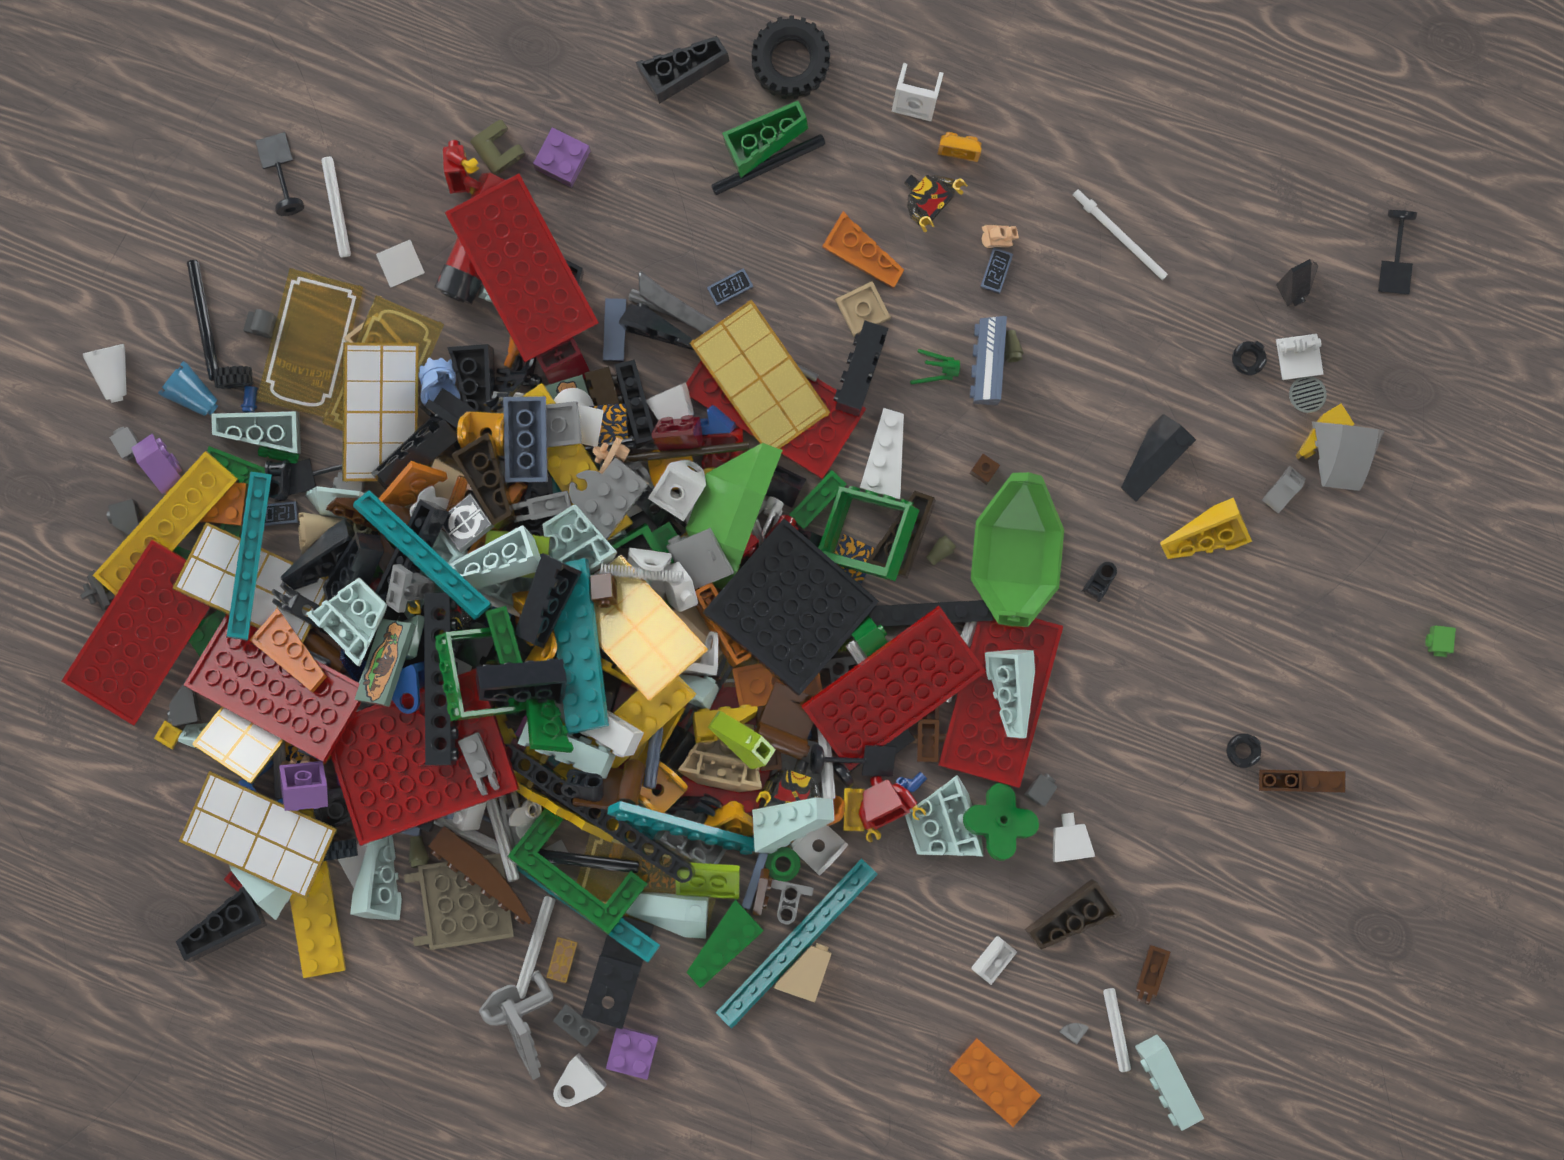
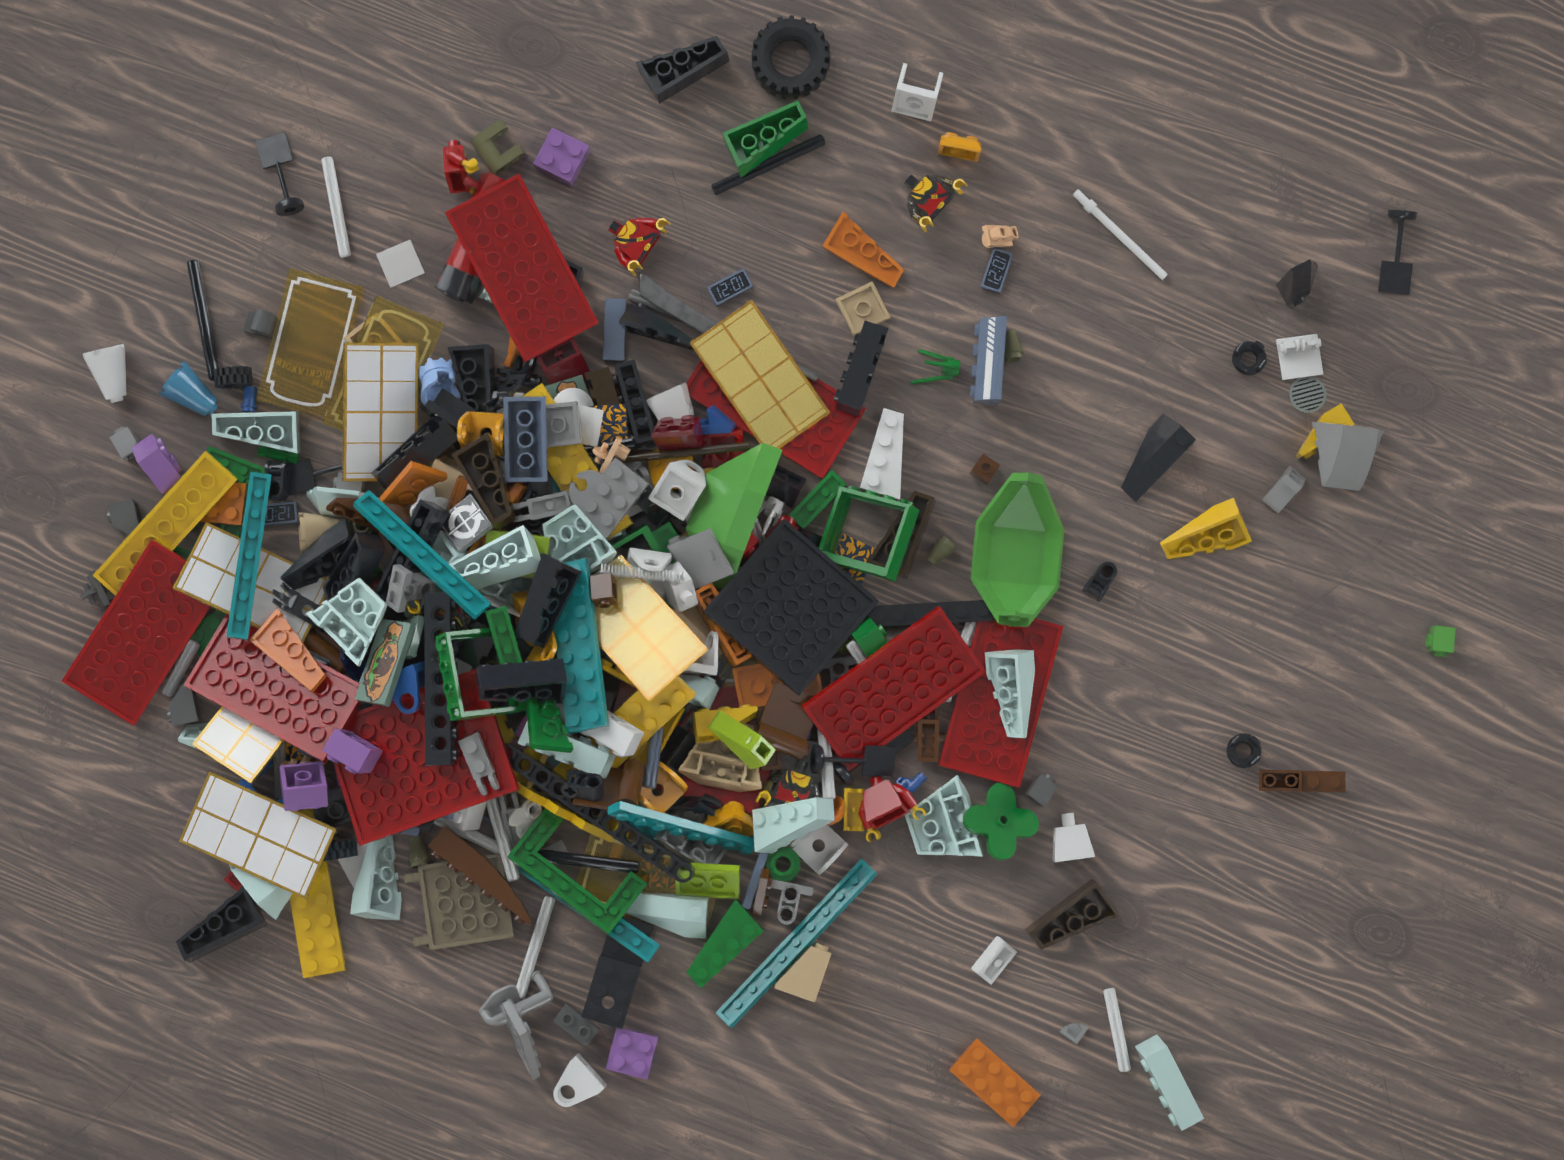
(168, 734): yellow tile -> none
(180, 668): none -> light grey axle
(352, 751): none -> medium lavender brick
(562, 959): tile -> none
(636, 240): none -> torso
(1152, 973): reddish brown hinge -> none

